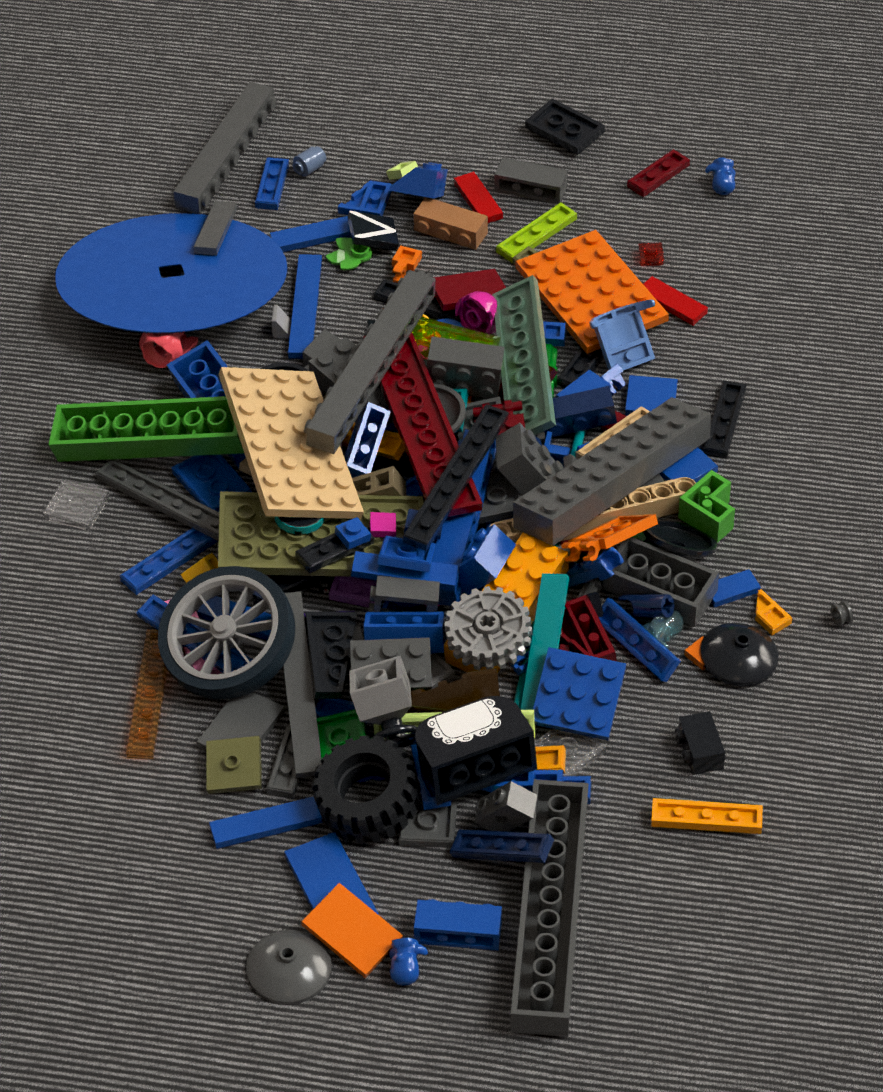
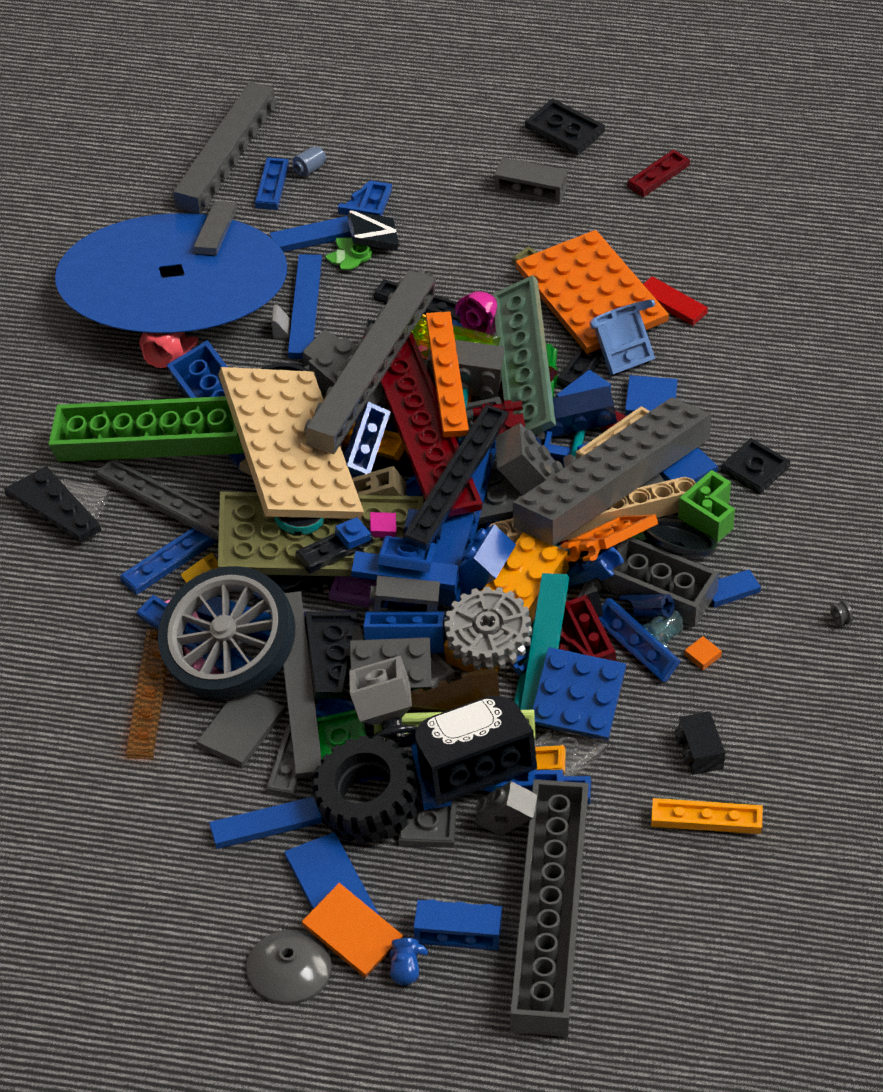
(54, 502): none -> black wing
(207, 476): blue tile -> none
(233, 765): olive plate -> none
(401, 169): yellowish green plate -> none
(405, 260): orange plate -> none
(423, 181): blue slope -> none
(447, 374): none -> orange plate
(450, 223): medium nougat brick -> none
(453, 287): dark red tile -> none
(478, 196): red tile -> none
(501, 846): dark blue tile -> none
(537, 231): lime tile -> none
(554, 333): blue panel -> none
(614, 378): tile -> none
(651, 254): clear red plate -> none
(723, 175): blue animal -> none
(725, 419): black tile -> none
(739, 654): black dish -> none
(755, 466): none -> black tile
(770, 614): light orange tile -> none

